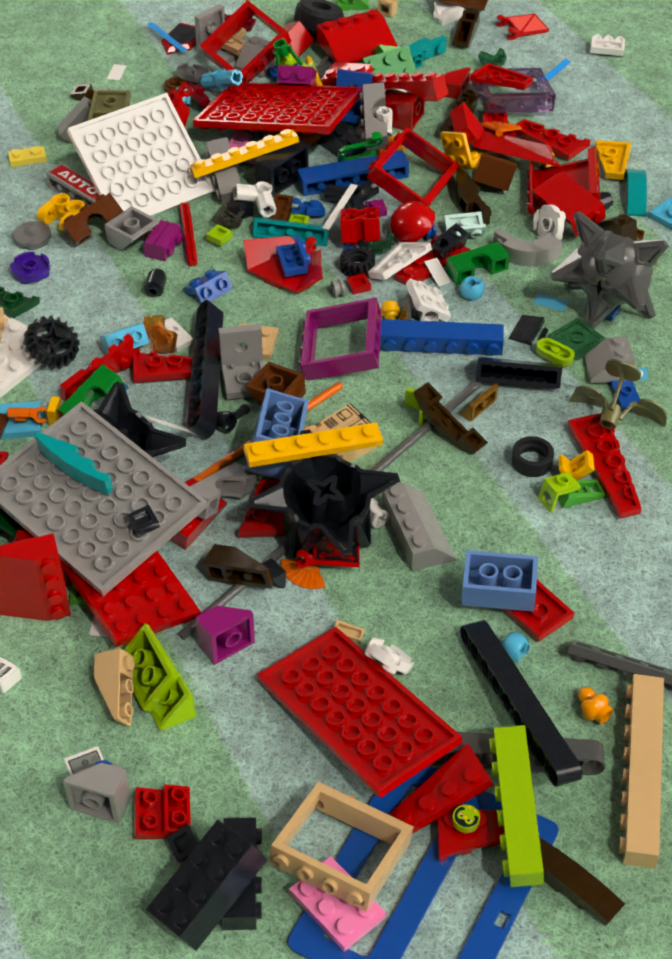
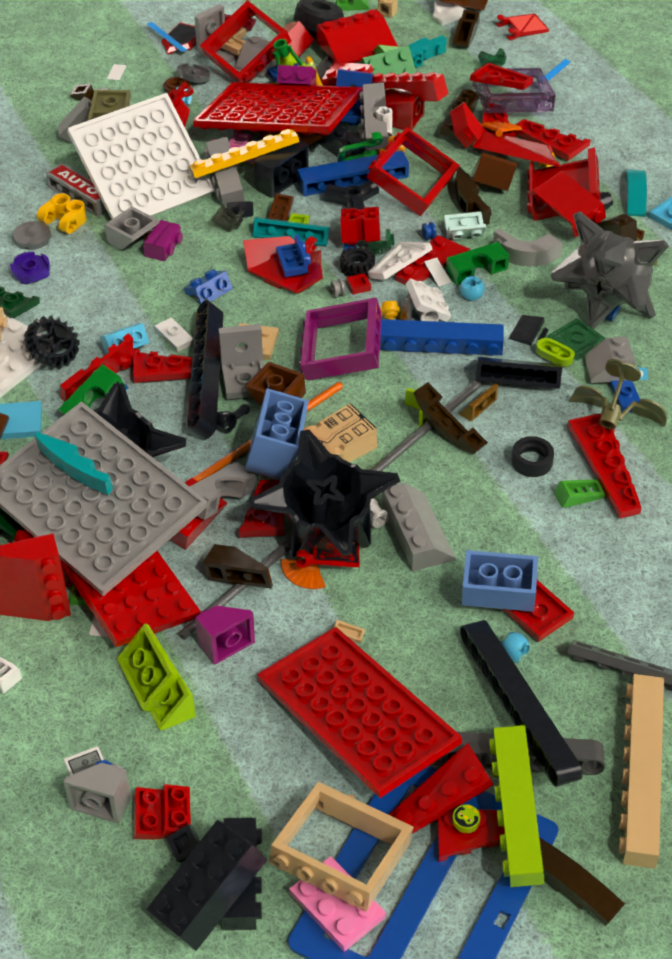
(21, 413): orange plate -> none
(27, 156): light yellow plate -> none
(52, 411): yellow tile -> none
(76, 226): reddish brown arch -> none
(115, 680): tan slope -> none
(143, 520): black plate -> none
(155, 282): black brick -> none
(163, 339): clear orange tile -> none
(171, 425): white sticker -> none
(188, 233): red axle -> none
(199, 95): dark red slope -> none
(219, 235): lime plate -> none
(221, 79): medium azure piece -> none
(258, 194): white piece -> none
(277, 573): black slope -> none
(310, 208): blue plate -> none
(313, 444): yellow plate -> none
(340, 205): white sticker -> none
(382, 208): magenta plate -> none
(392, 657): white plate -> none
(411, 221): red cylinder -> none
(449, 241): black leg -> none
(457, 81): red slope -> none
(457, 148): yellow bracket -> none
(551, 302): medium azure sticker -> none
(556, 221): white plate -> none
(557, 486): lime bracket -> none
(578, 466): yellow bracket -> none
(594, 706): light orange animal -> none
(607, 45): white plate -> none
(613, 158): yellow wing -> none

